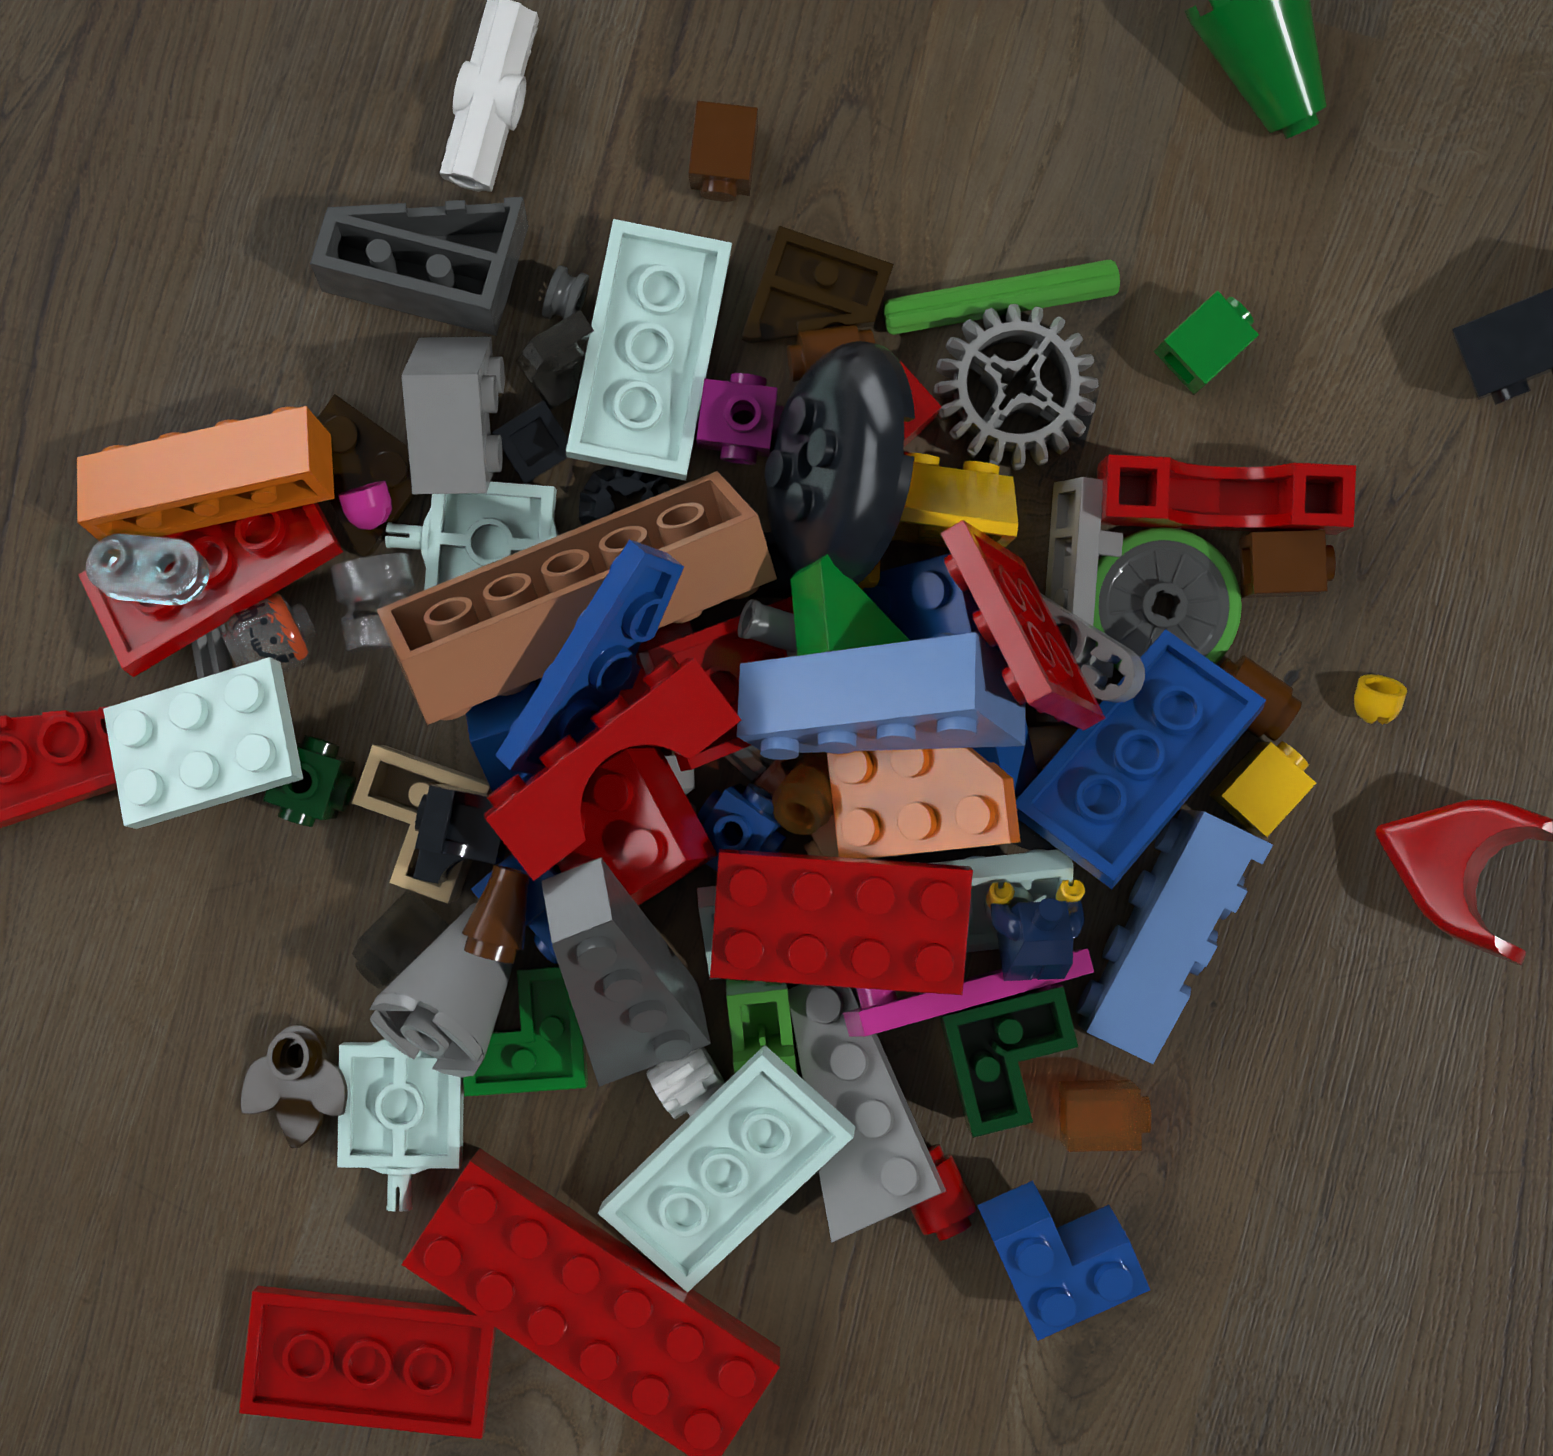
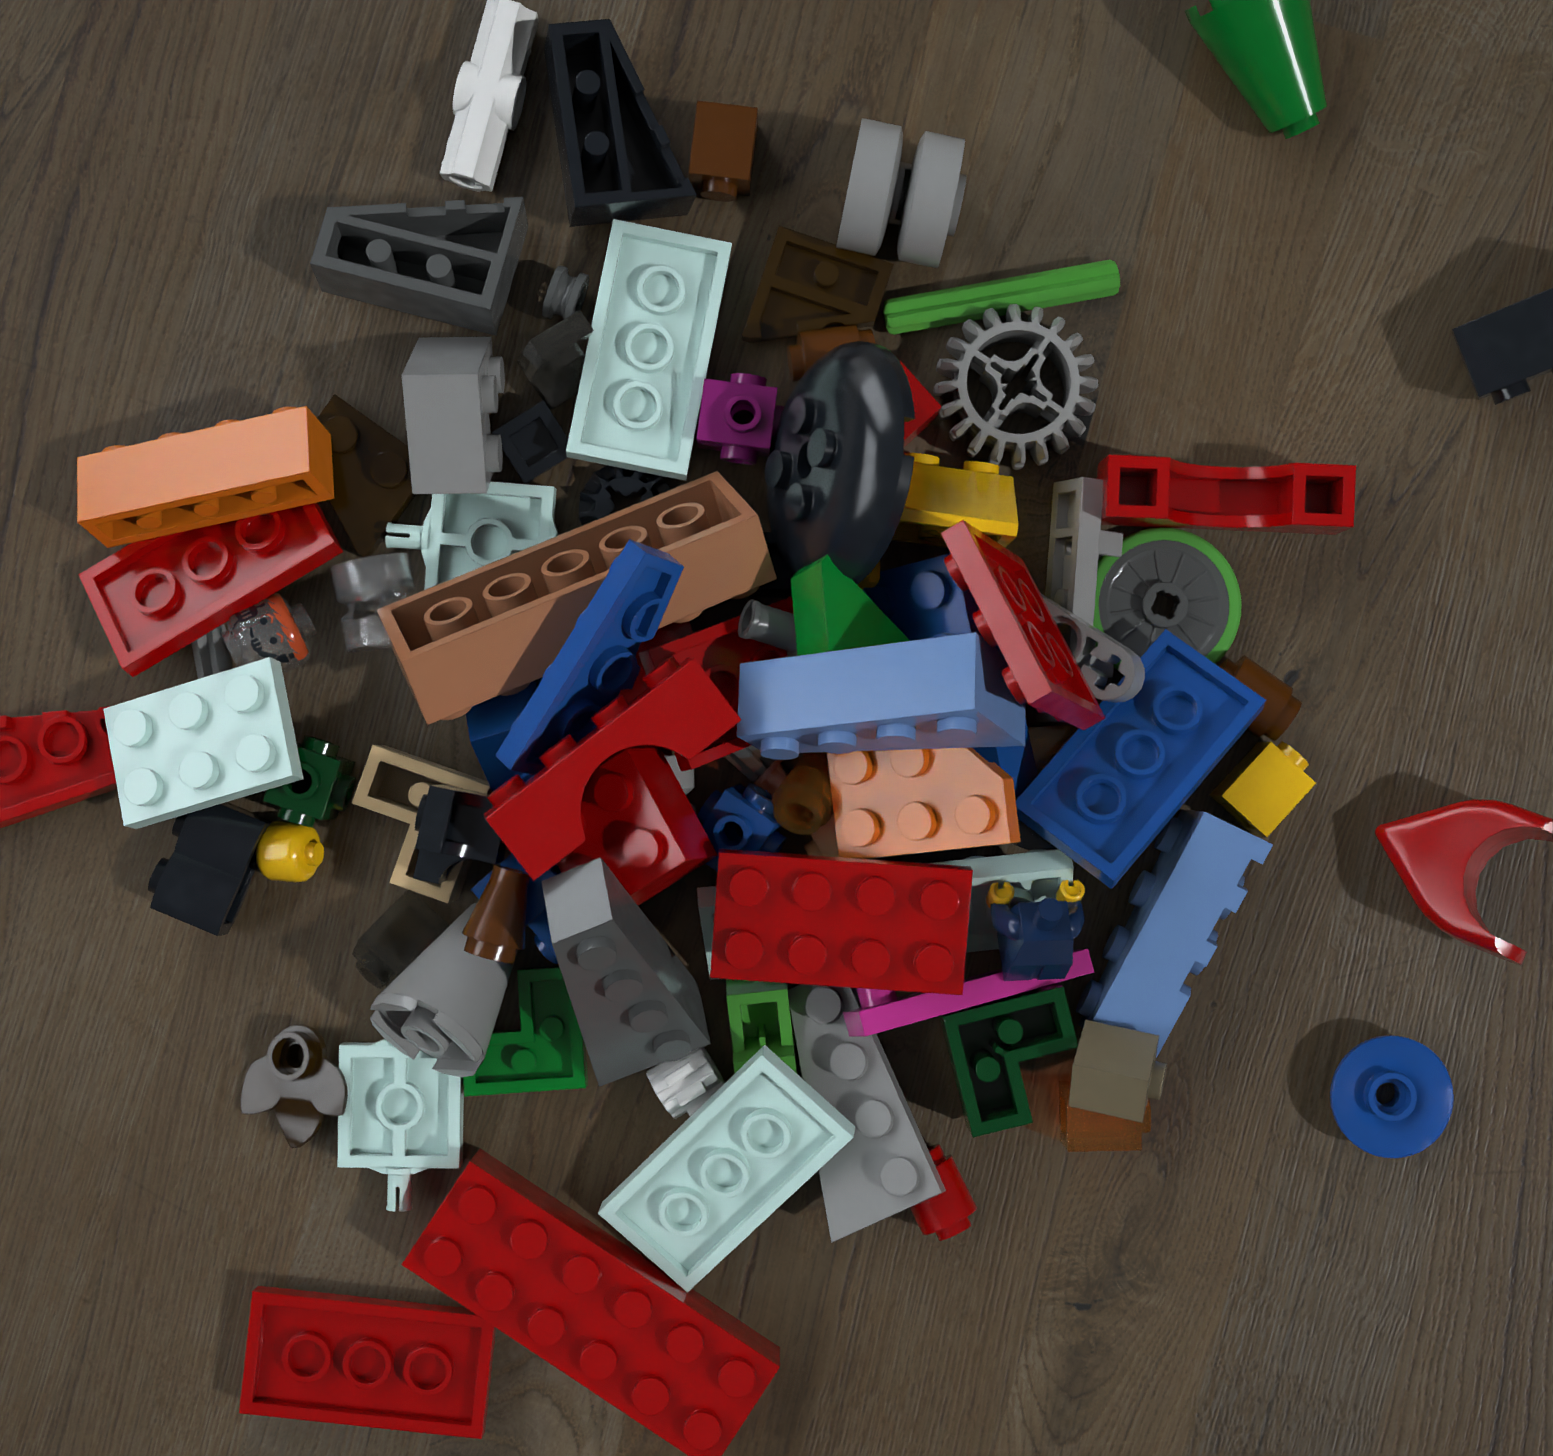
(141, 568): clear light blue plate -> none
(209, 867): none -> black brick
(289, 852): none -> yellow piece
(367, 505): dark pink hinge -> none
(607, 137): none -> black wedge
(916, 196): none -> light grey wheel
(1063, 1270): blue brick -> none
(1116, 1071): none -> dark tan brick
(1207, 341): green brick -> none
(1285, 564): reddish brown brick -> none
(1379, 698): yellow hinge -> none
(1419, 1104): none -> blue dish

